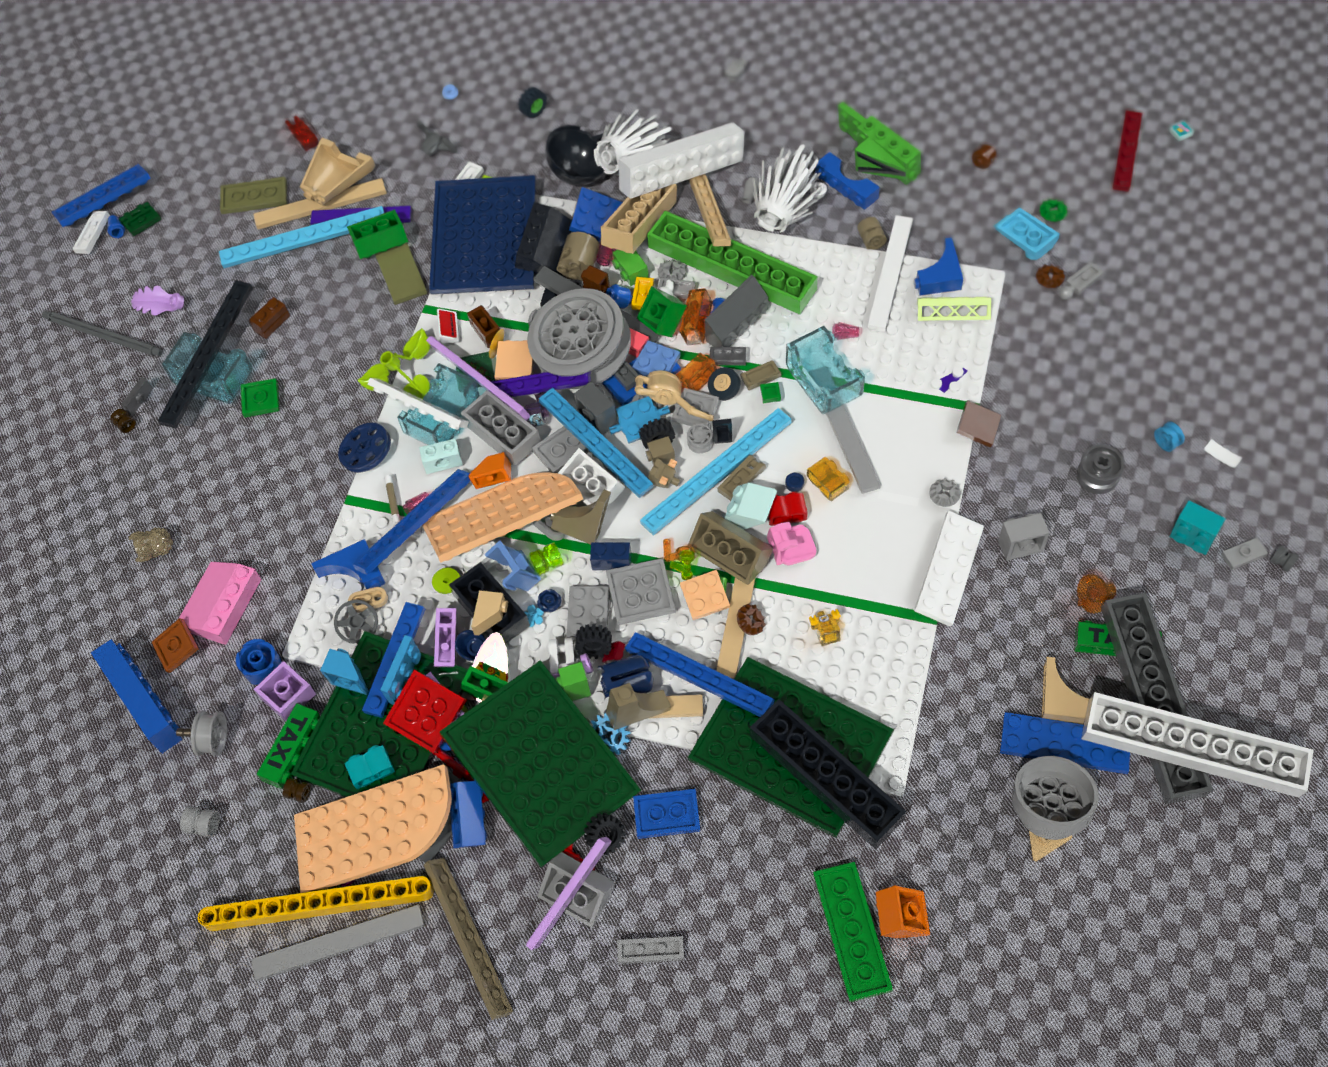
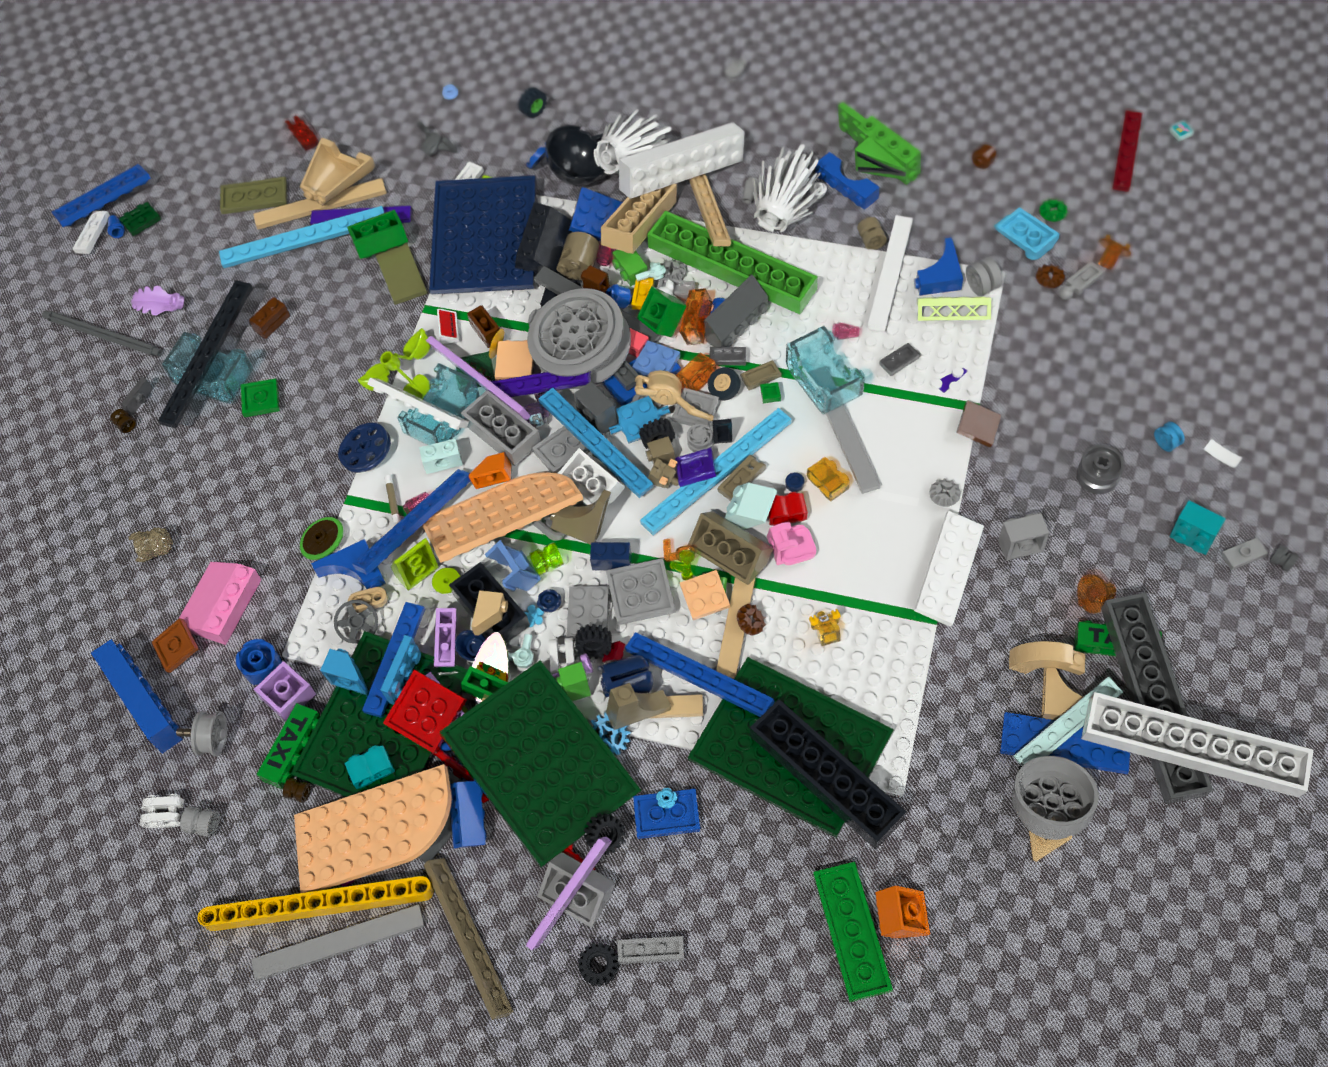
(168, 805): none -> white brick
(321, 538): none -> dark brown wheel
(415, 565): none -> lime slope
(523, 657): none -> light aqua piece
(536, 157): none -> blue tile
(586, 958): none -> black tyre
(655, 271): none -> light aqua piece
(670, 802): none -> medium azure plate
(695, 467): none -> dark purple tile
(899, 359): none -> flat silver plate
(984, 276): none -> light grey wheel
(1046, 655): none -> tan arch
(1064, 726): none -> light aqua tile
(1112, 252): none -> clear orange piece

